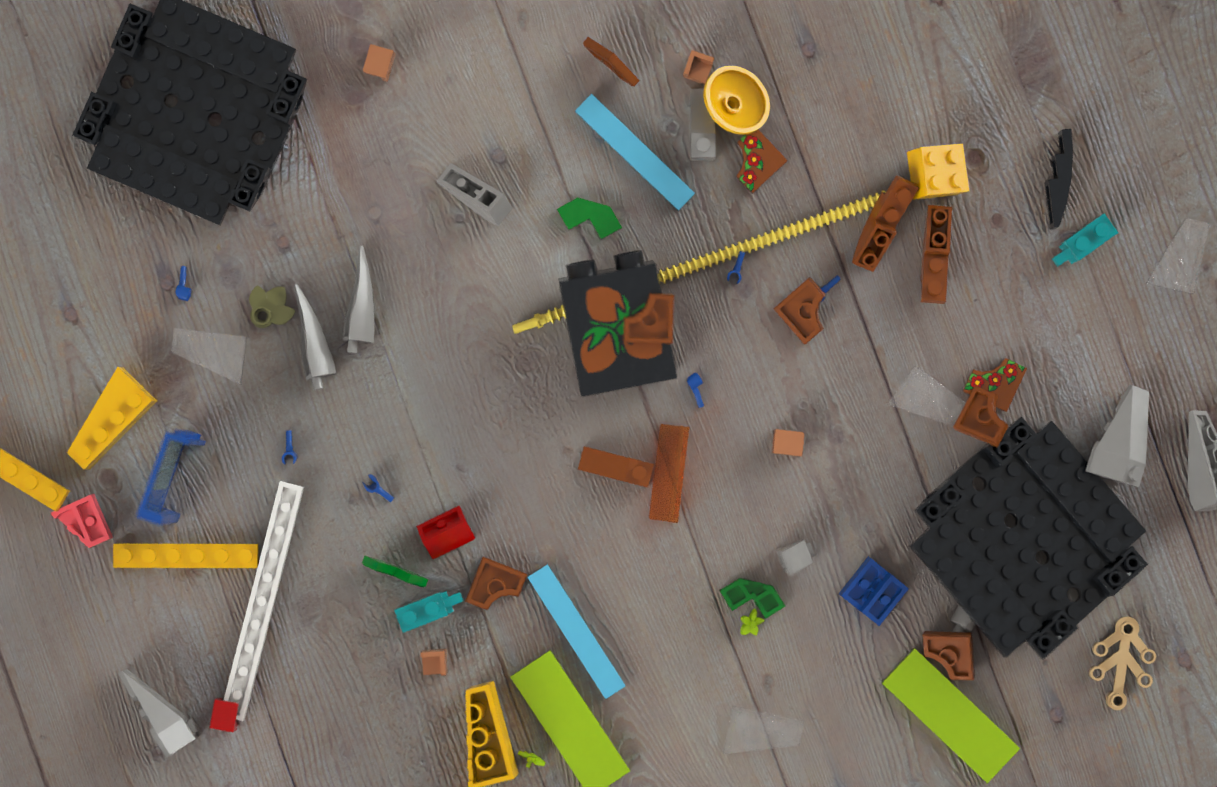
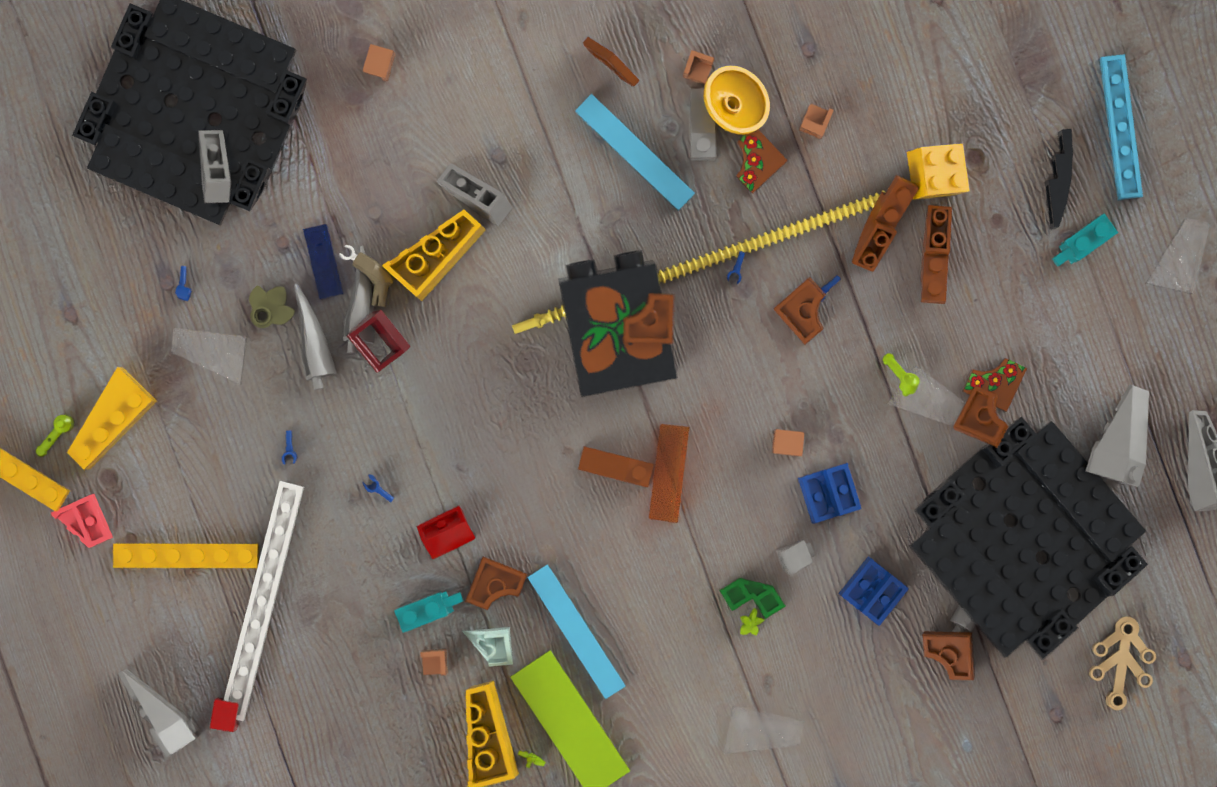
(61, 424): none -> lime piece
(151, 507): panel -> none
(214, 167): none -> light grey slope
(323, 261): none -> clear blue plate
(376, 273): none -> dark tan arm
(387, 332): none -> dark red tile
(398, 572): green tile -> none
(435, 254): none -> yellow wedge
(493, 644): none -> light aqua slope
(600, 215): green tile -> none
(695, 381): blue hand -> none
(816, 121): none -> nougat panel
(829, 493): none -> blue slope
(908, 381): none -> lime piece
(950, 715): lime tile -> none
(1121, 127): none -> medium azure tile

